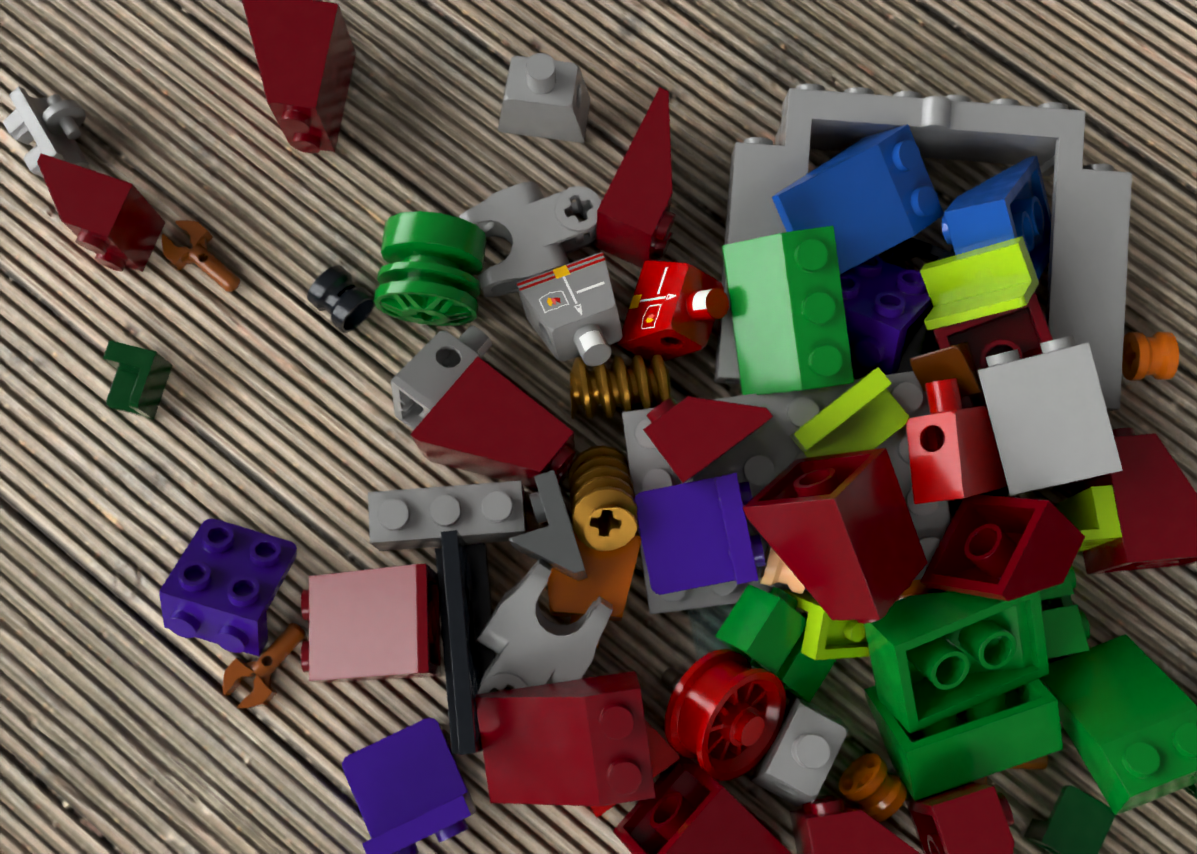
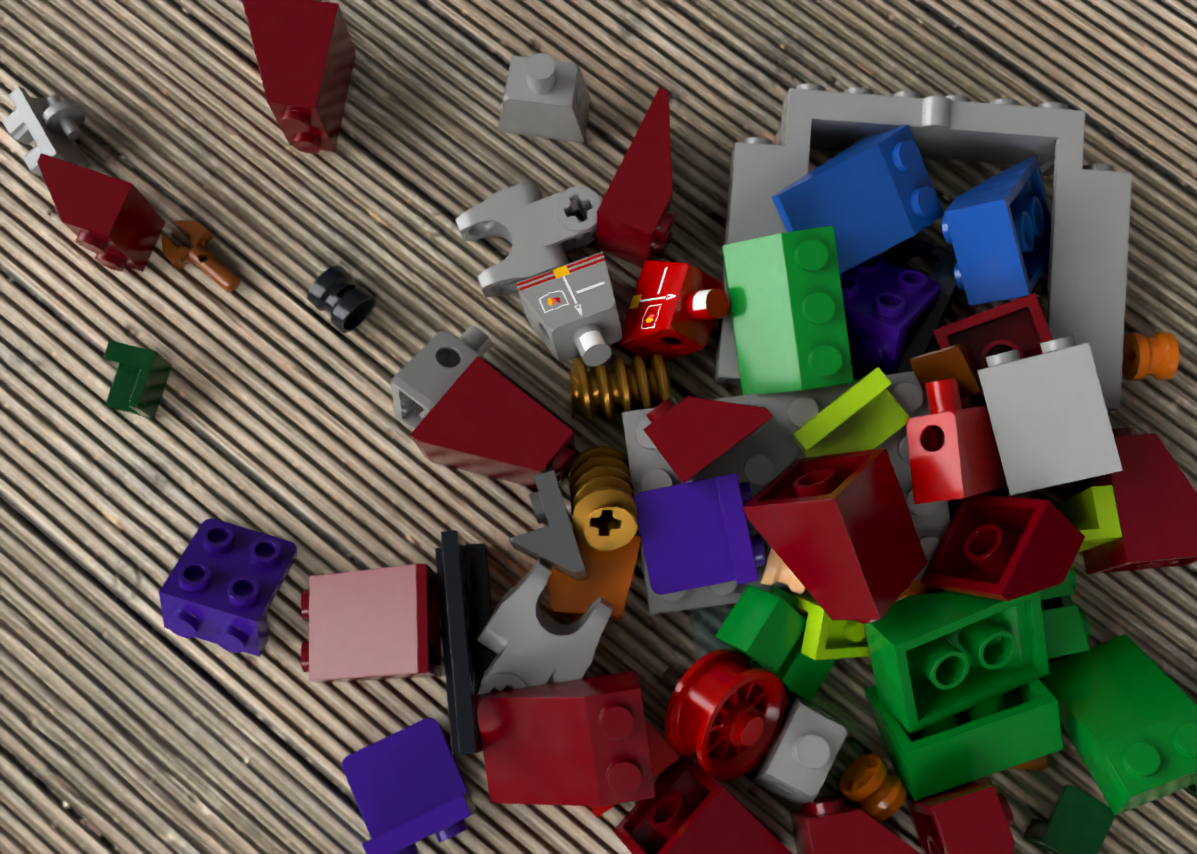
(262, 668): dark orange bar -> none
(420, 514): light grey brick -> none
(430, 268): green wheel -> none
(979, 283): lime panel -> none

